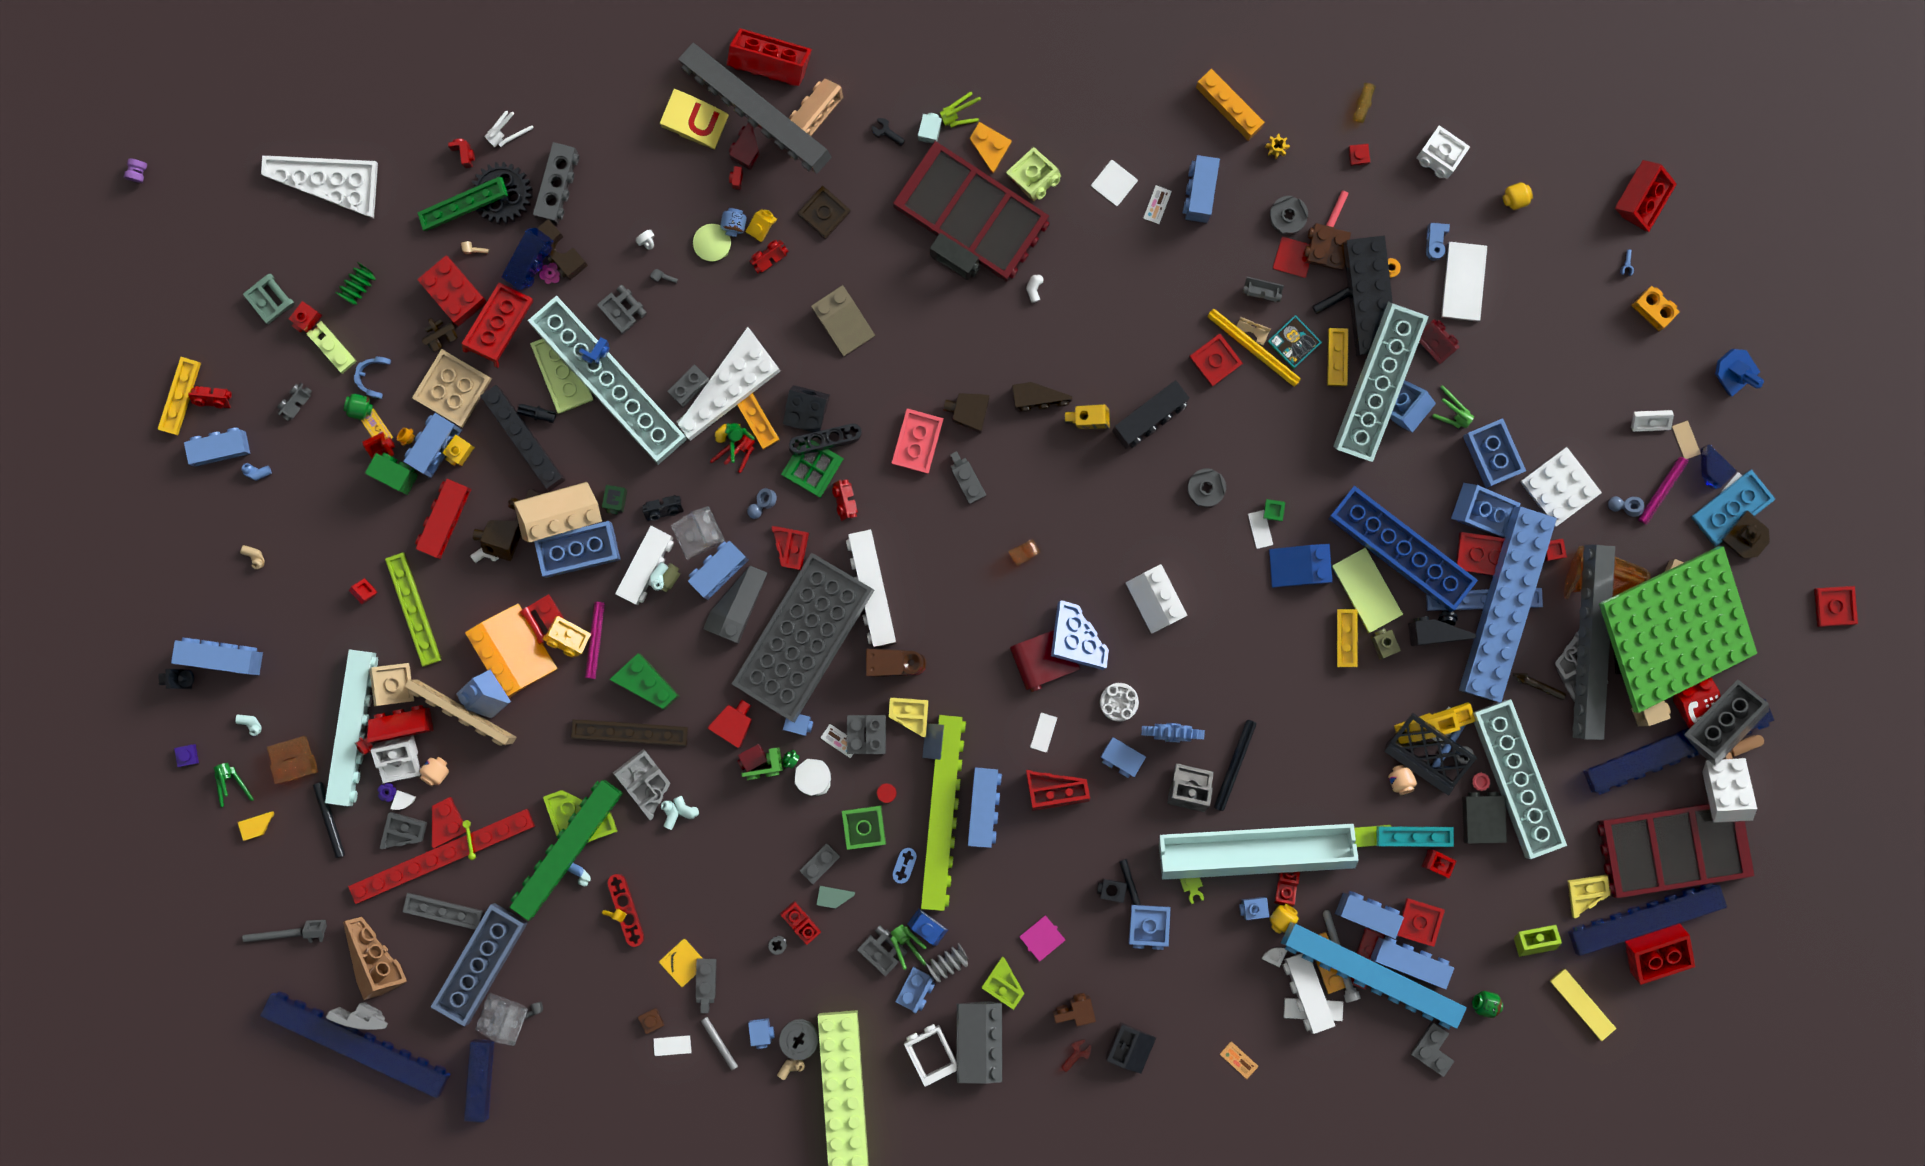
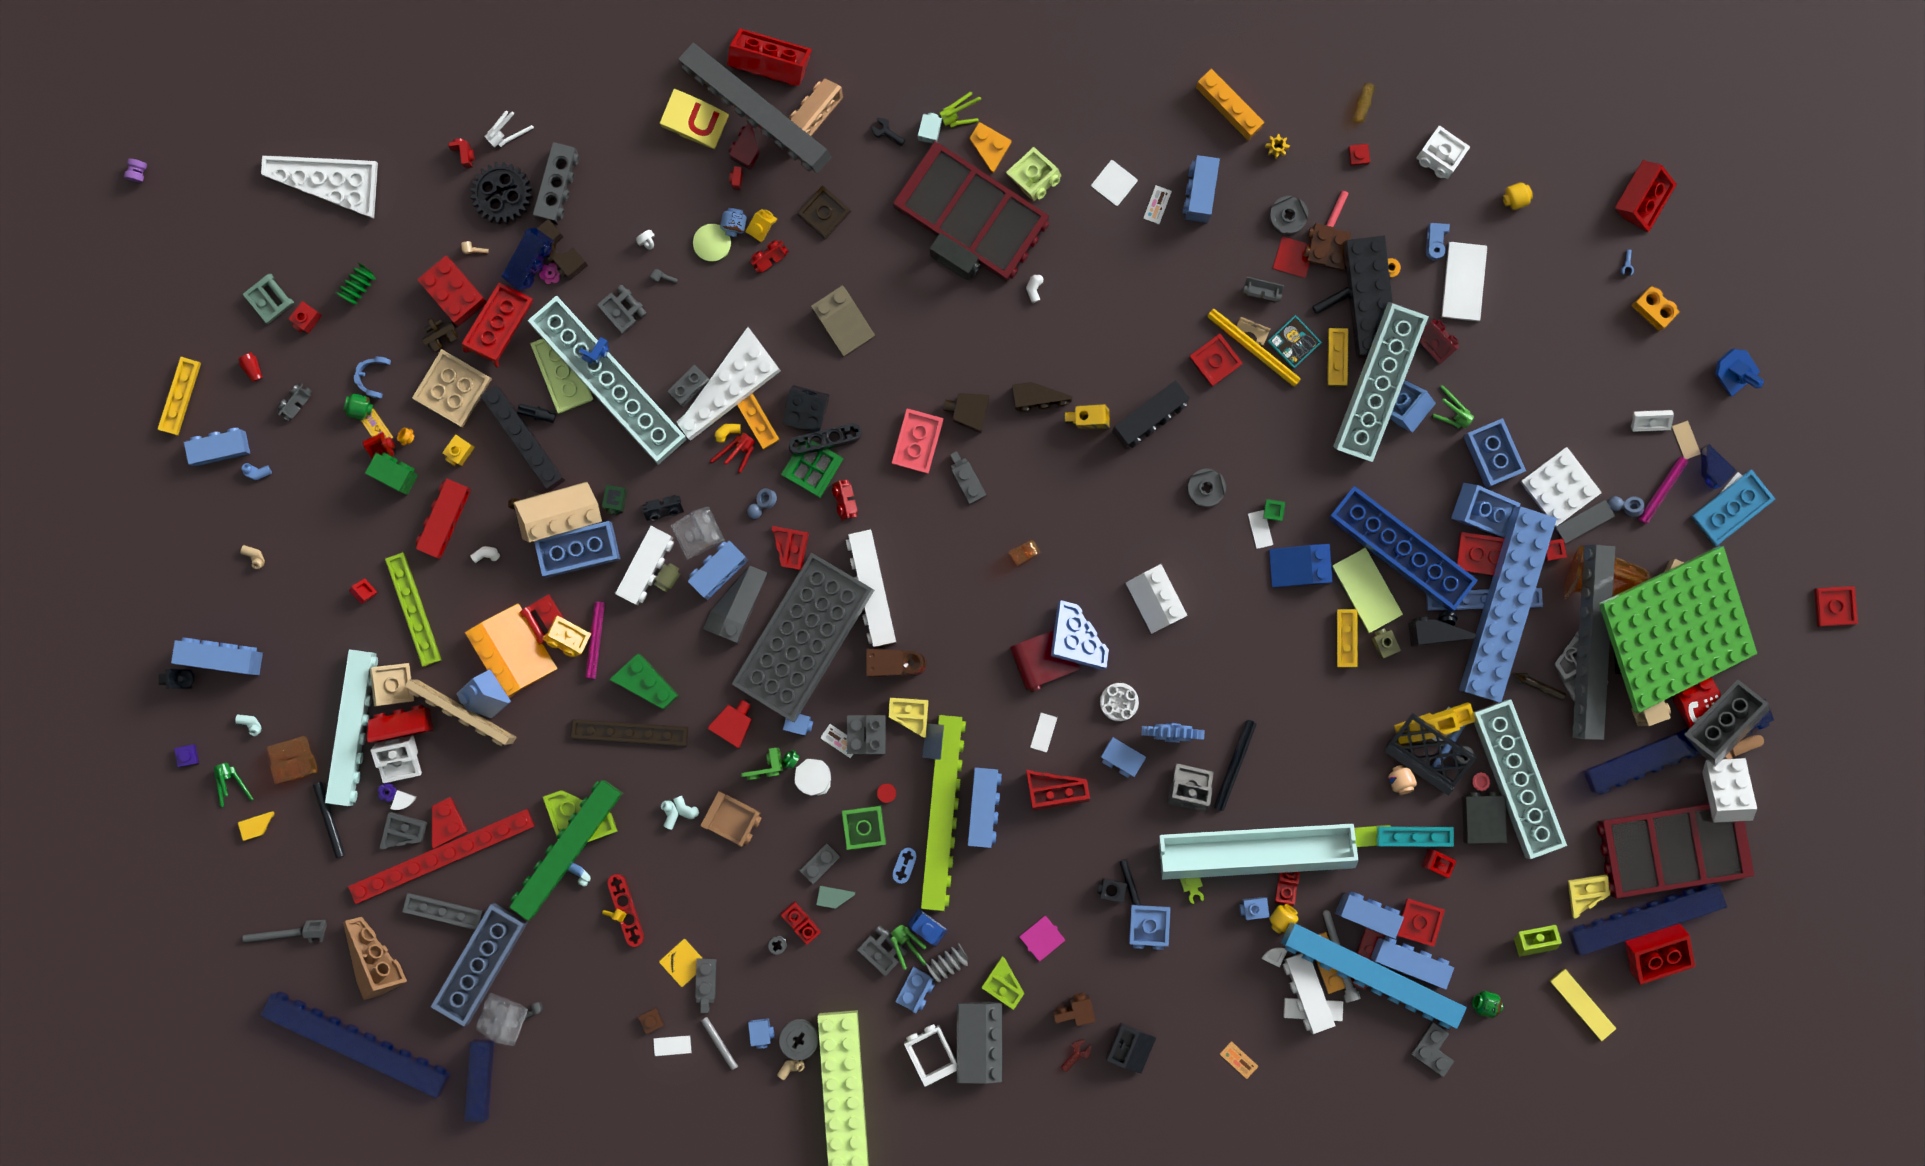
(201, 397): red hinge -> none
(250, 366): none -> red cone
(332, 347): yellowish green plate -> none
(363, 746): red plate -> none
(363, 1018): light grey slope -> none
(430, 444): medium blue brick -> none
(434, 771): light nougat head -> none
(462, 204): green plate -> none
(467, 824): lime hinge -> none
(499, 538): dark brown torso -> none
(643, 782): light grey slope -> none
(657, 576): light aqua arm -> none
(731, 819): none -> medium nougat panel
(735, 433): green plant -> none
(752, 758): dark red brick -> none
(1584, 521): none -> dark grey tile
(1747, 536): dark brown piece -> none

